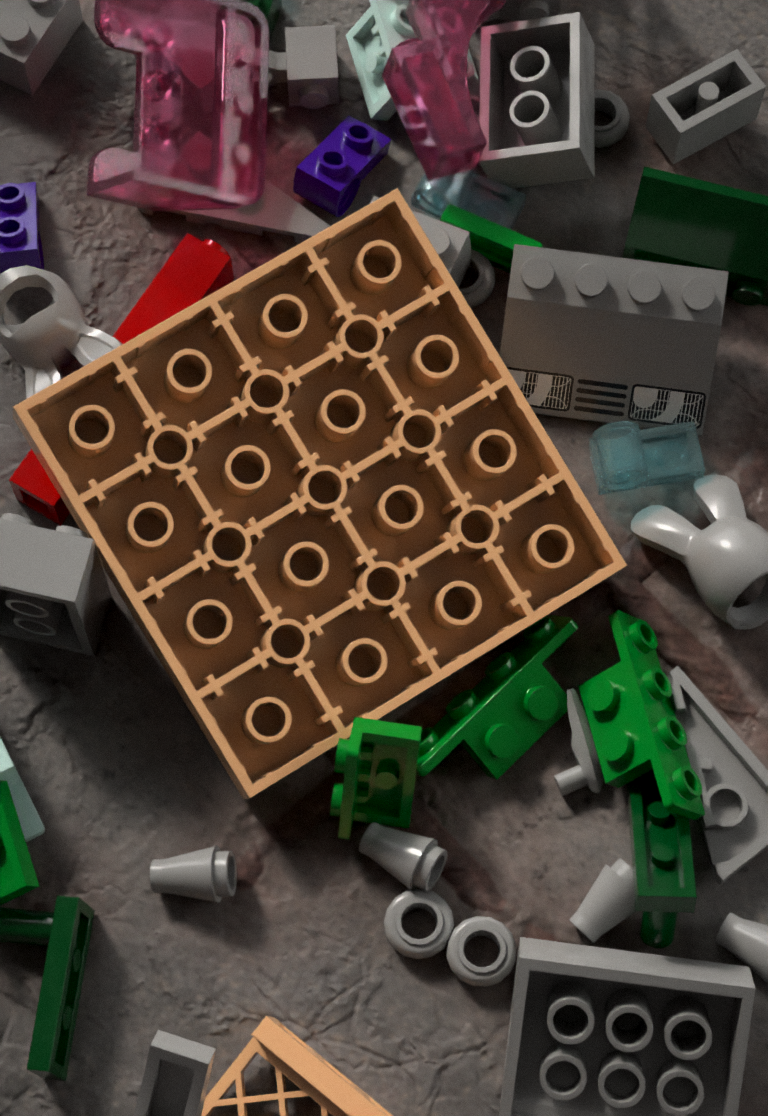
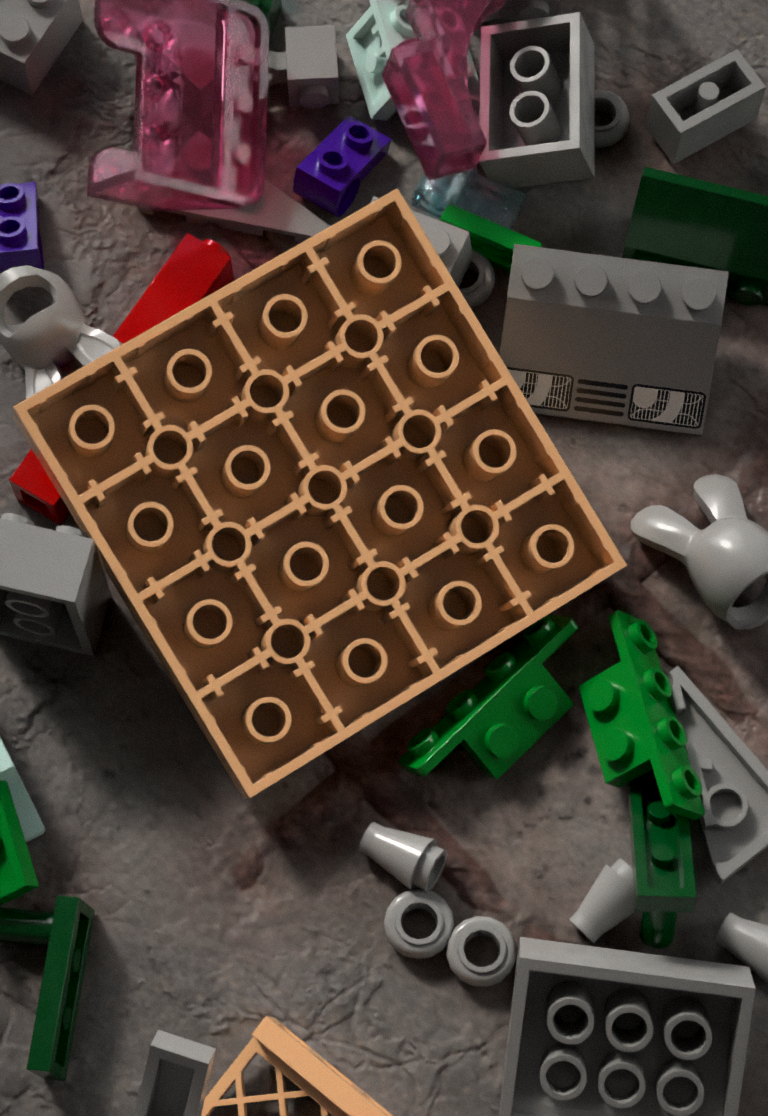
(197, 874): light grey cone -> none
(378, 774): green bracket -> none
(588, 769): light grey bar -> none
(638, 458): clear light blue plate -> none

